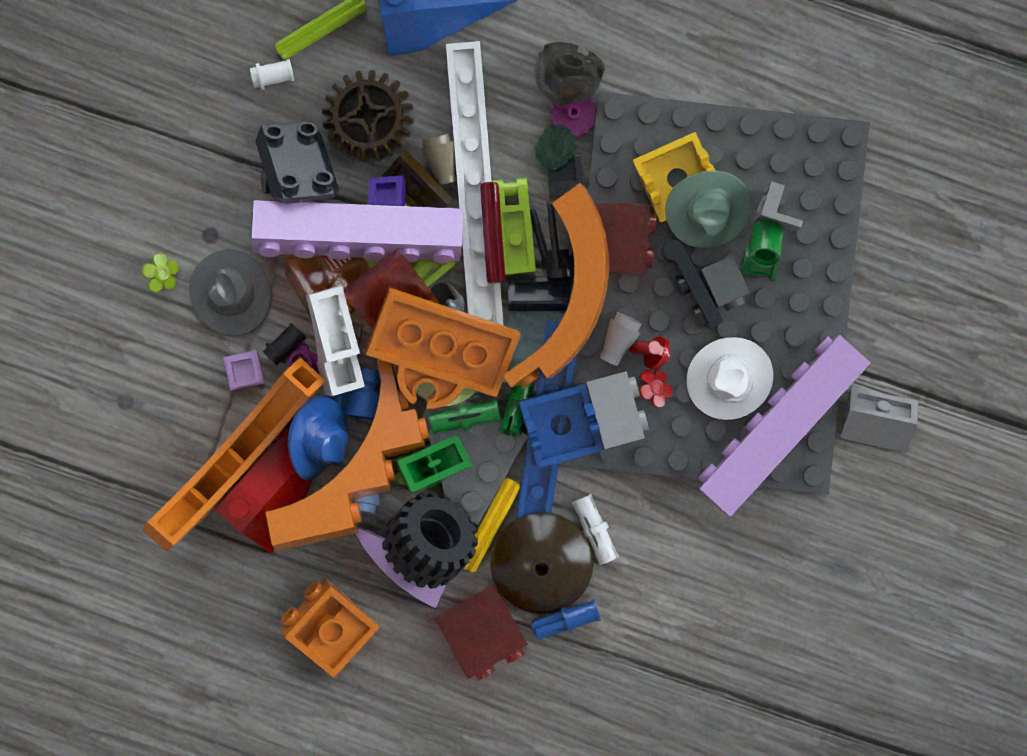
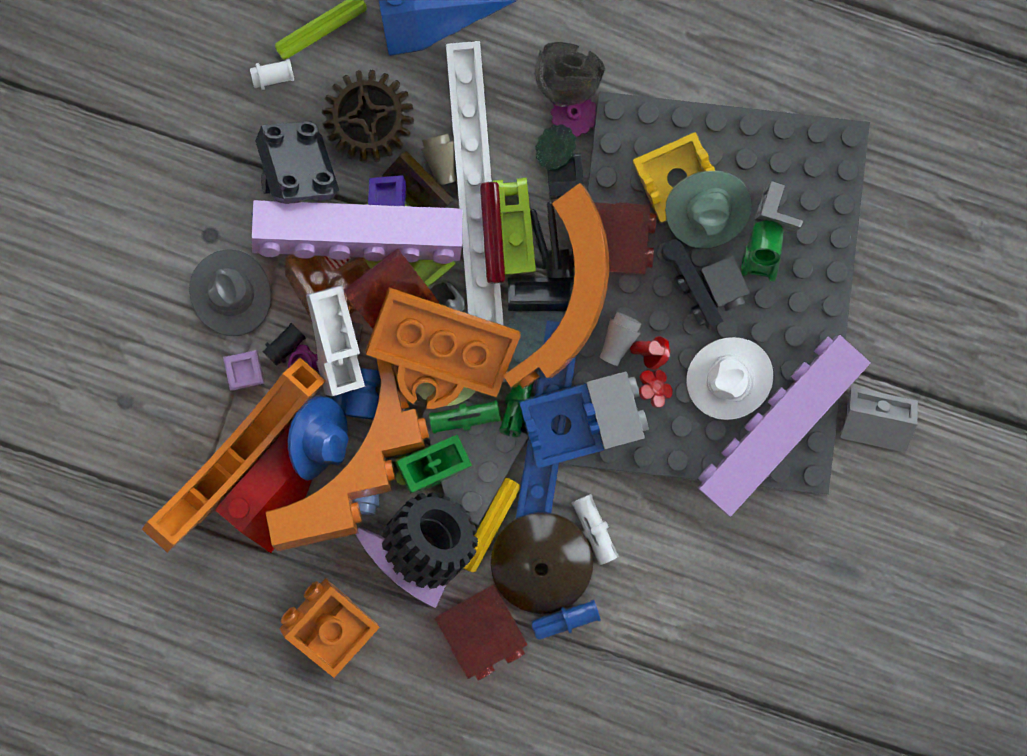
(160, 273): lime plant -> none

